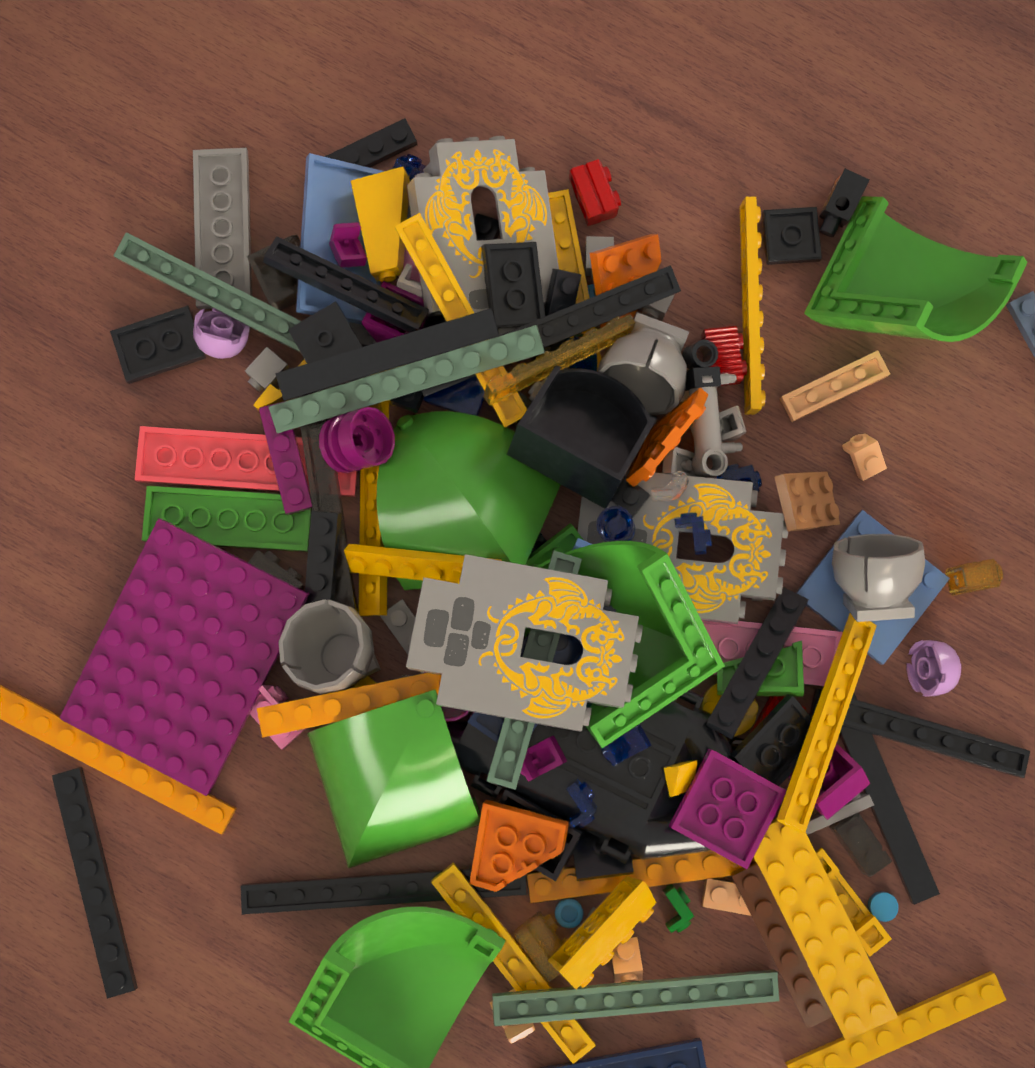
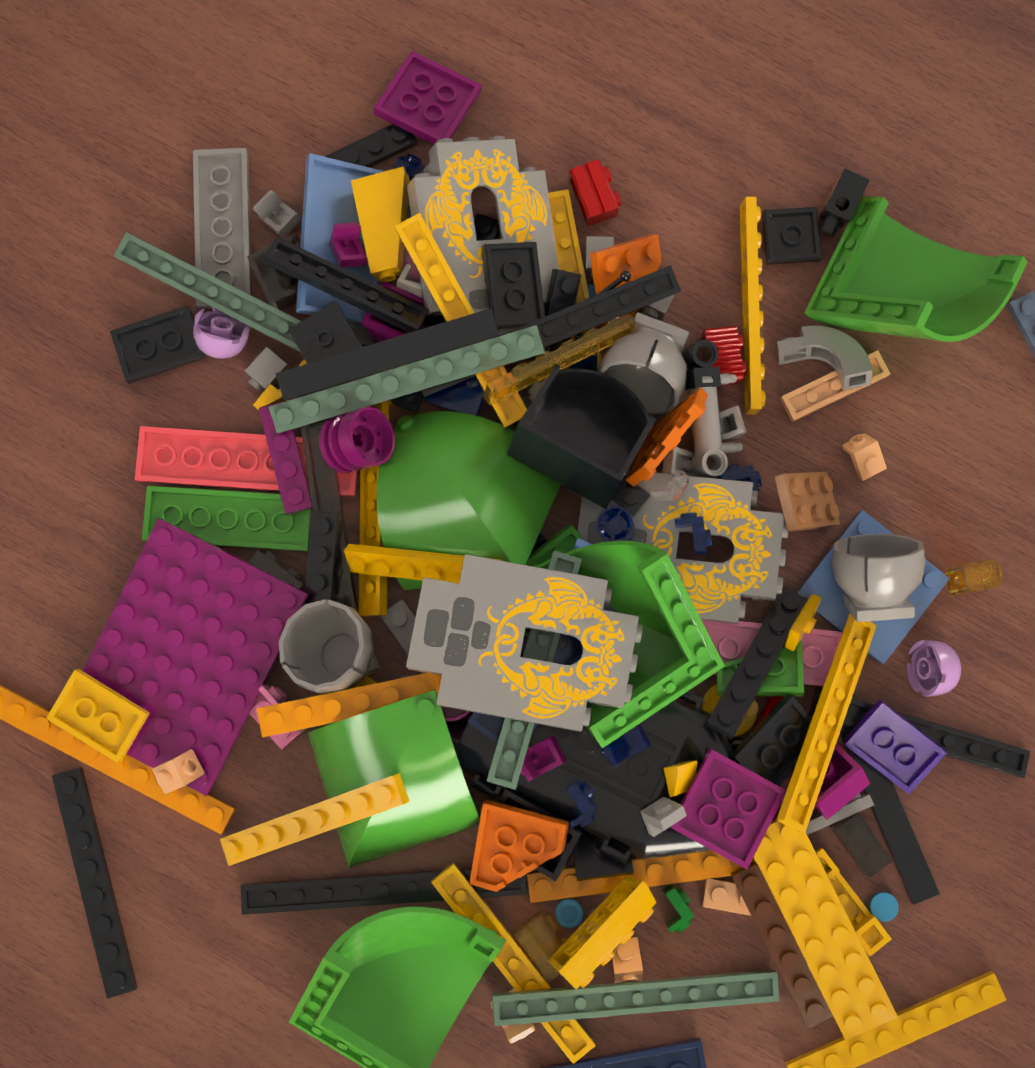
(98, 715): none -> yellow plate
(178, 771): none -> light nougat bracket
(276, 214): none -> light grey bracket
(315, 819): none -> yellow plate
(427, 99): none -> magenta plate
(624, 276): none -> black hinge
(662, 815): none -> light grey bracket
(804, 622): none -> yellow plate
(831, 347): none -> light grey arch
(894, 746): none -> plate

